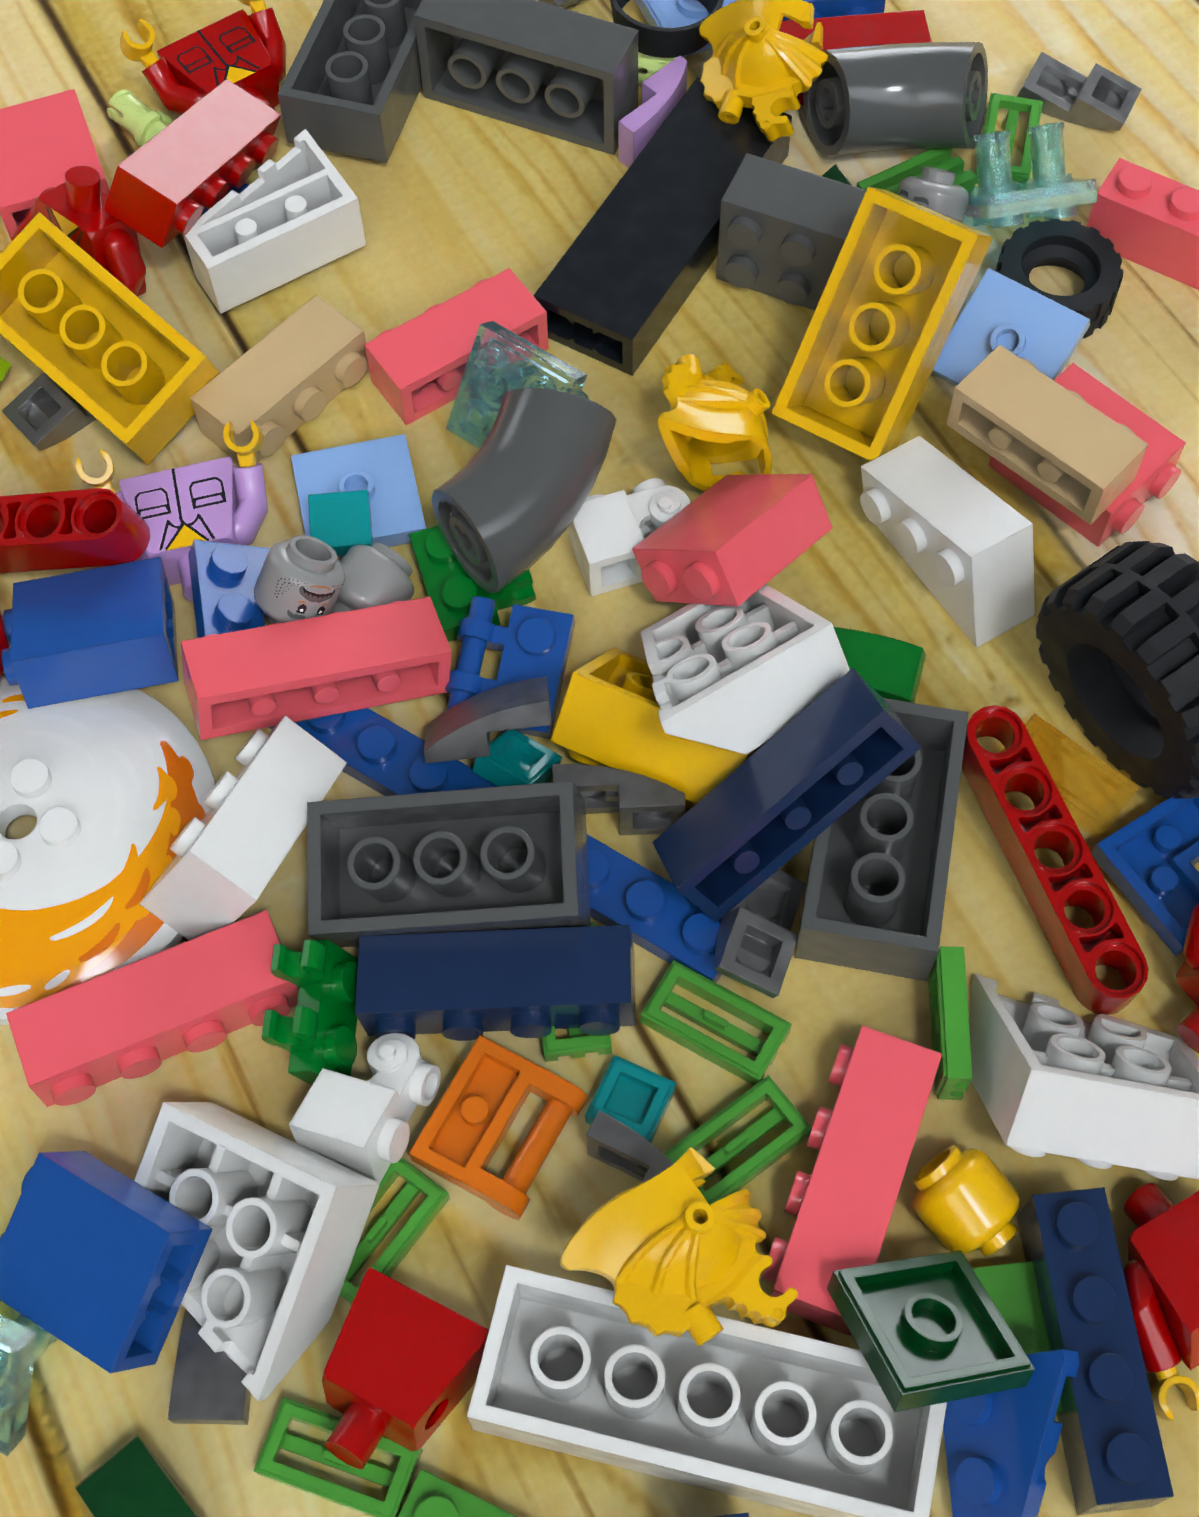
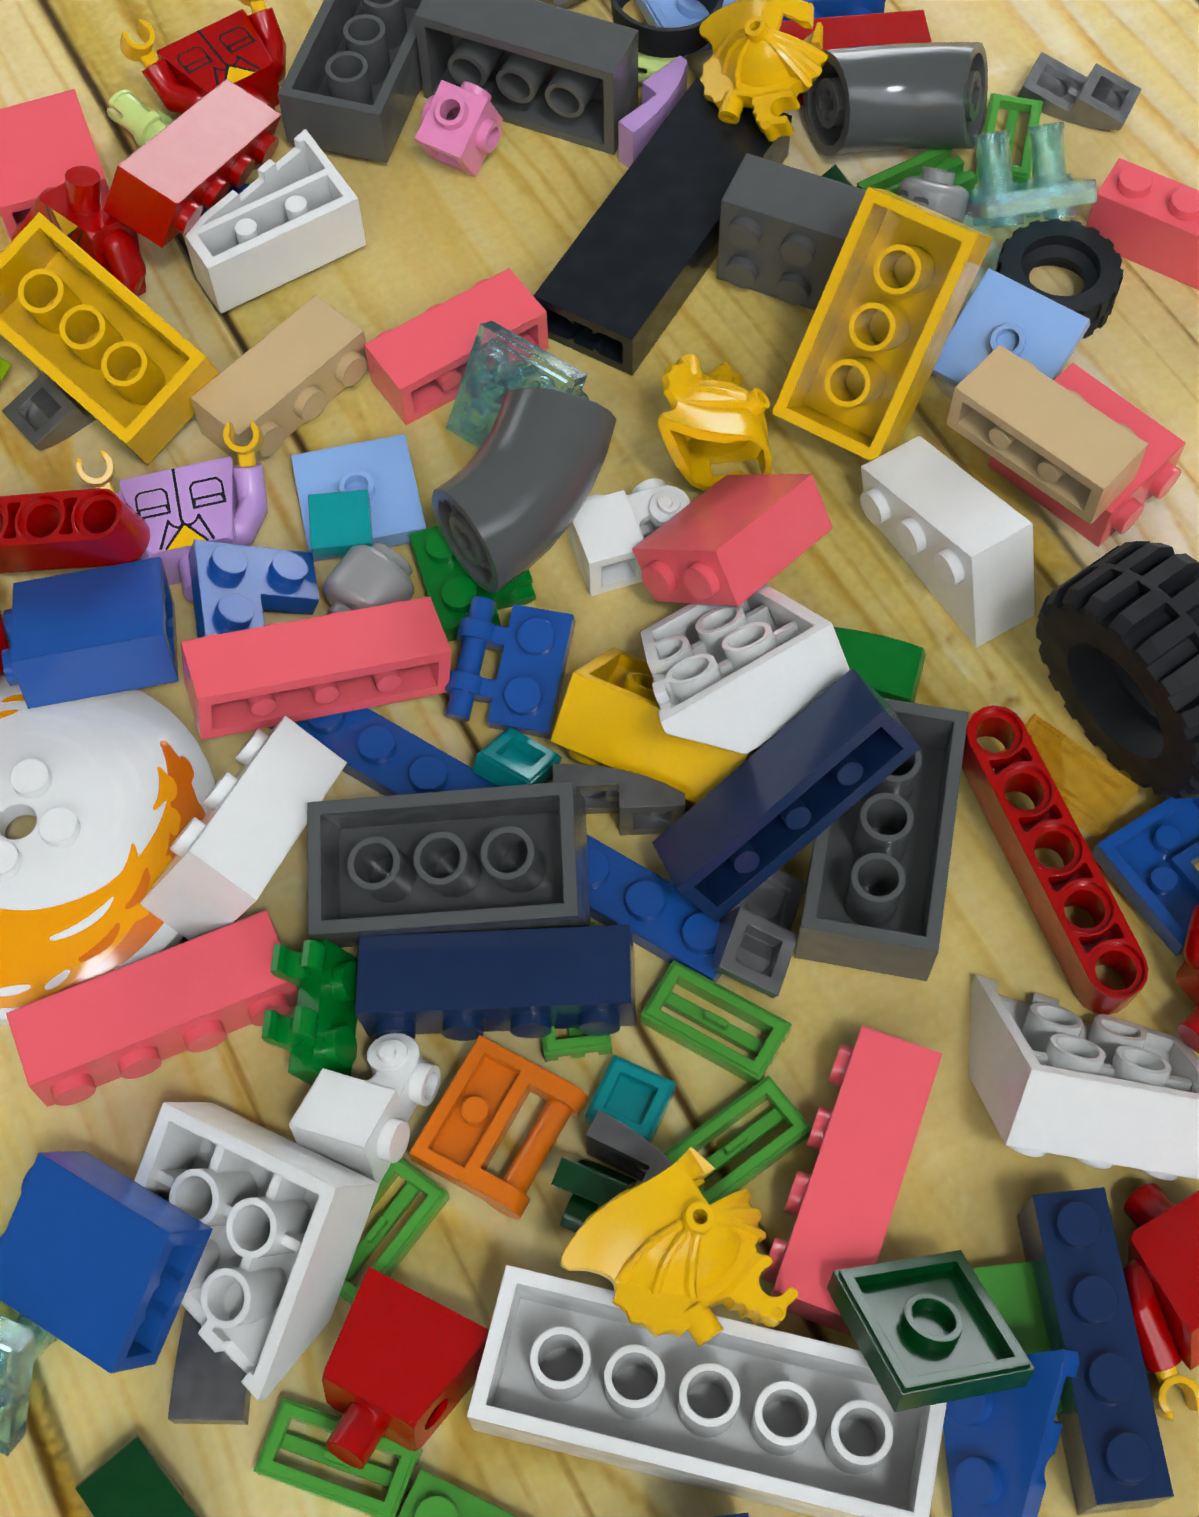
(299, 580): light grey head -> none
(459, 126): none -> bright pink brick
(466, 727): flat silver slope -> none
(590, 1185): none -> dark green tile
(950, 1023): bright green tile -> none
(966, 1201): yellow head -> none

